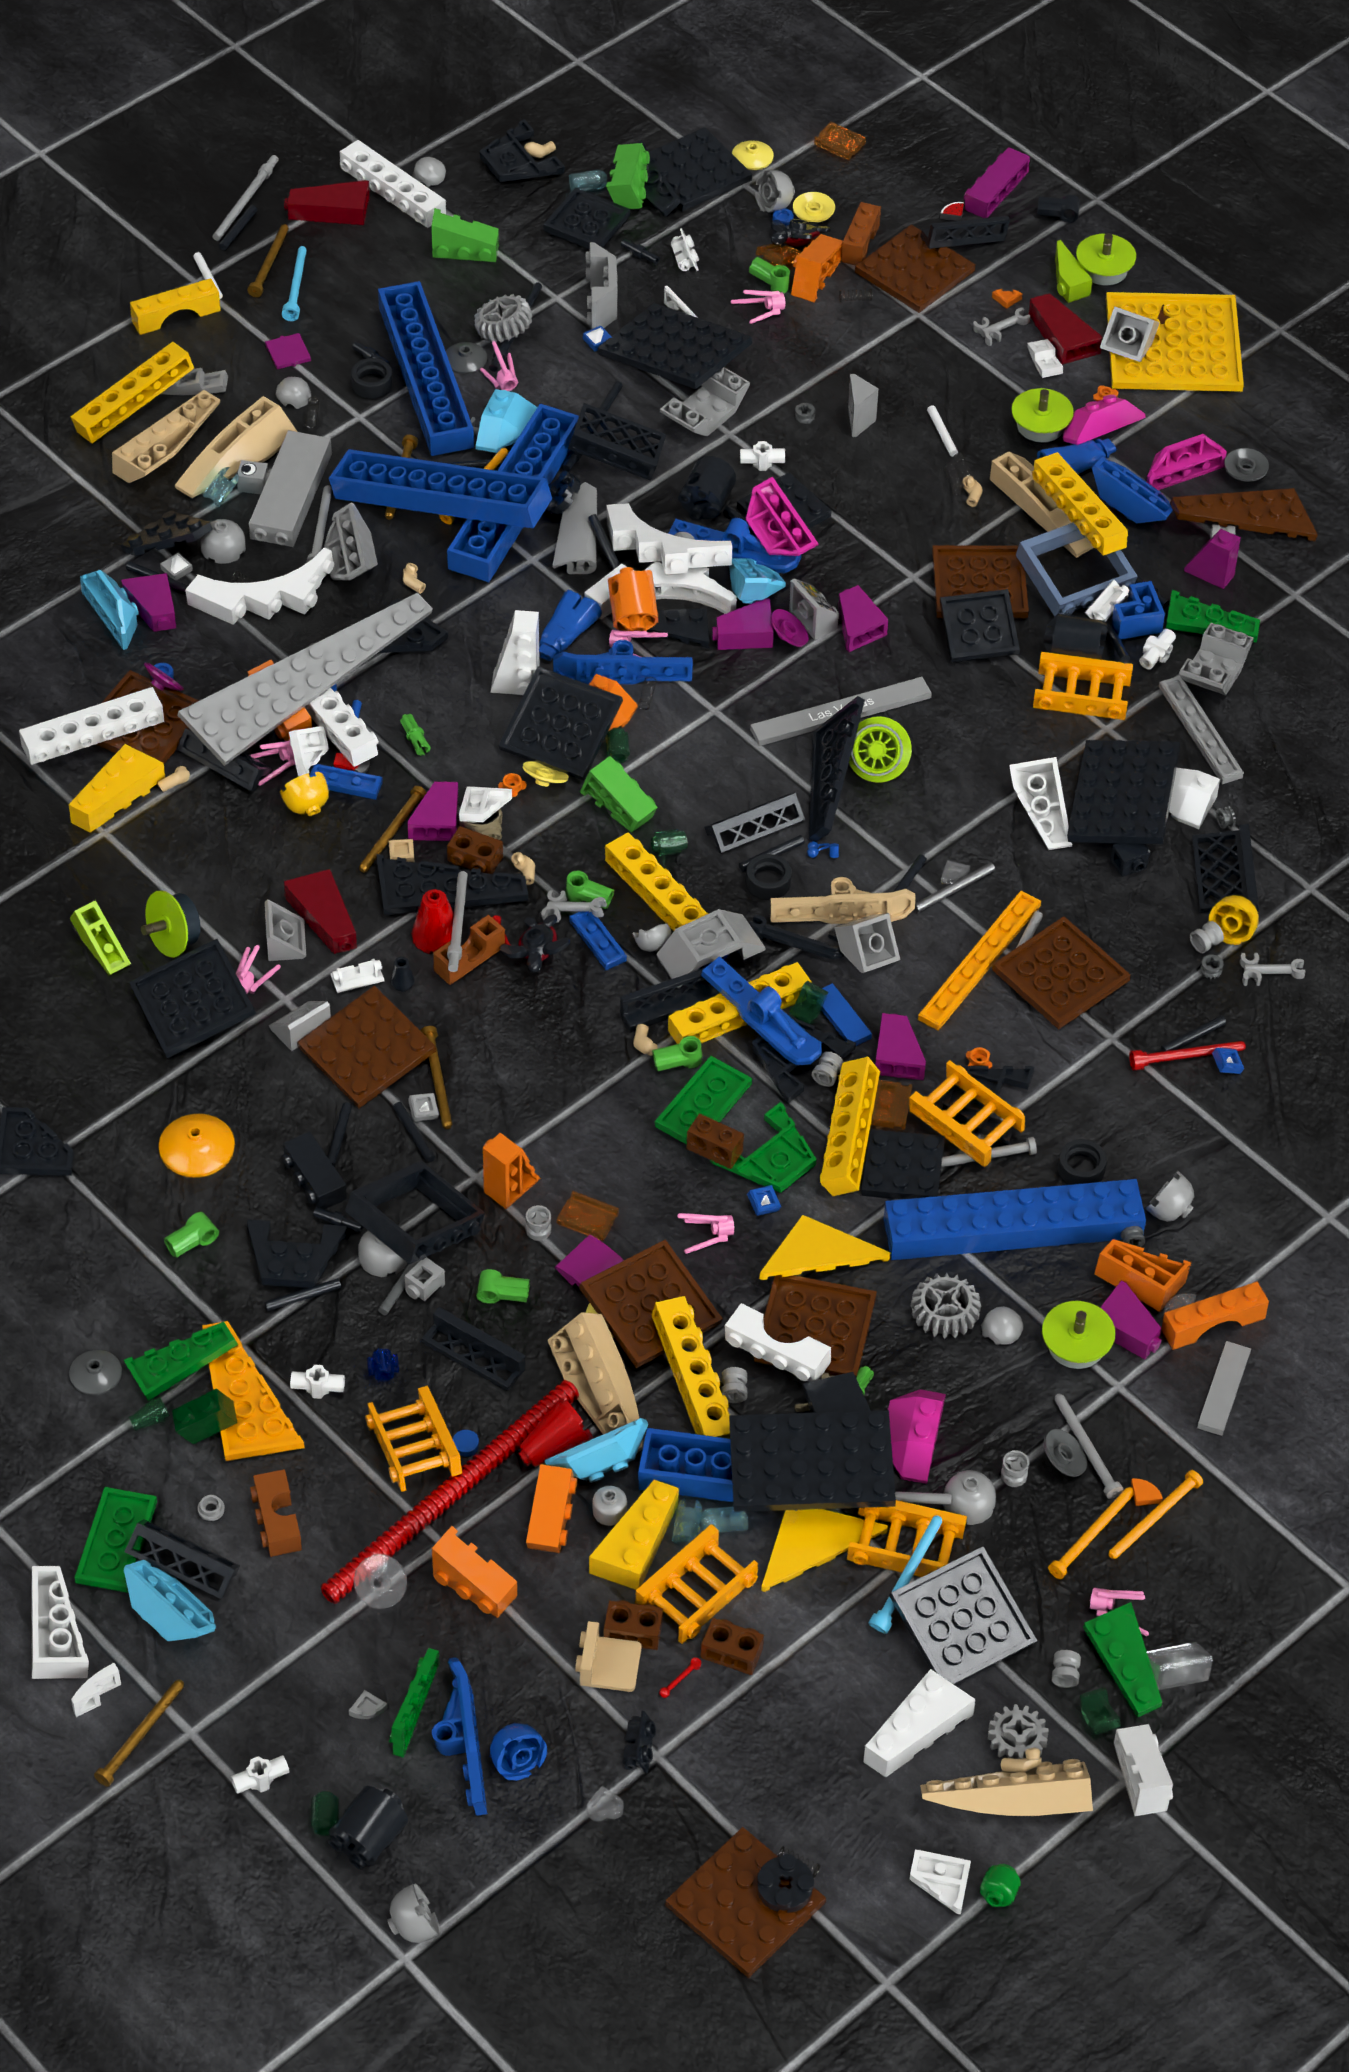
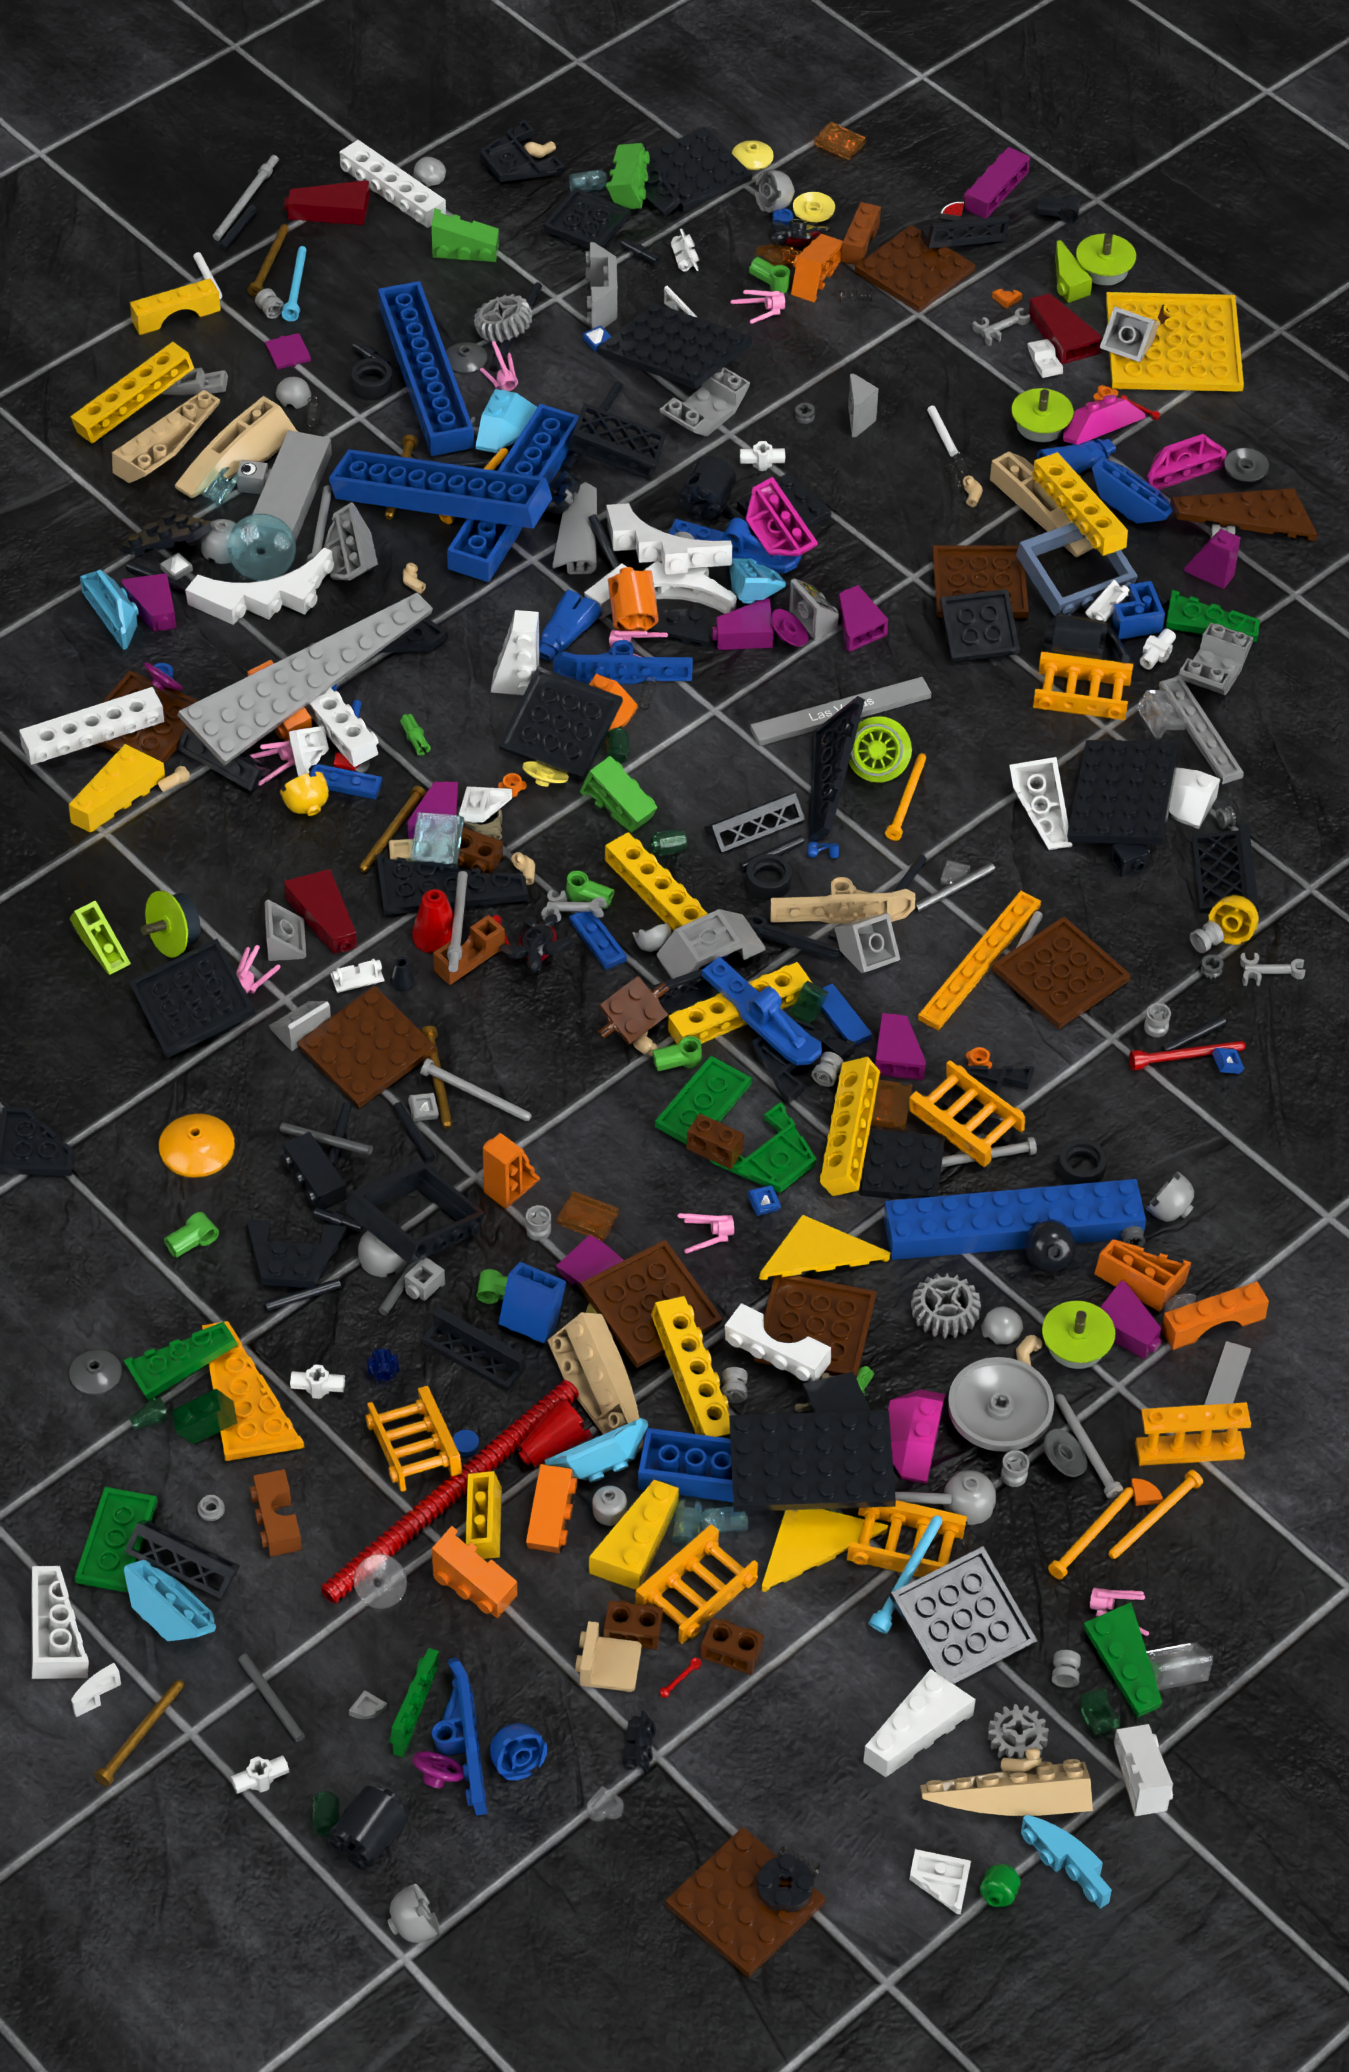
(266, 533): none -> clear light blue dish
(269, 303): none -> light grey wheel
(271, 1697): none -> dark grey bar
(328, 1139): none -> dark grey bar
(429, 1068): none -> light grey bar
(435, 1768): none -> magenta piece
(437, 838): none -> clear light blue plate
(484, 1514): none -> yellow brick
(532, 1302): none -> blue brick
(633, 1010): none -> reddish brown plate
(894, 831): none -> light orange bar
(1000, 1404): none -> light grey dish
(1029, 1344): none -> tan arm
(1050, 1245): none -> black cylinder
(1063, 1850): none -> medium azure slope
(1155, 415): none -> red hinge
(1157, 1020): none -> light grey wheel
(1161, 712): none -> clear bracket
(1192, 1447): none -> light orange fence

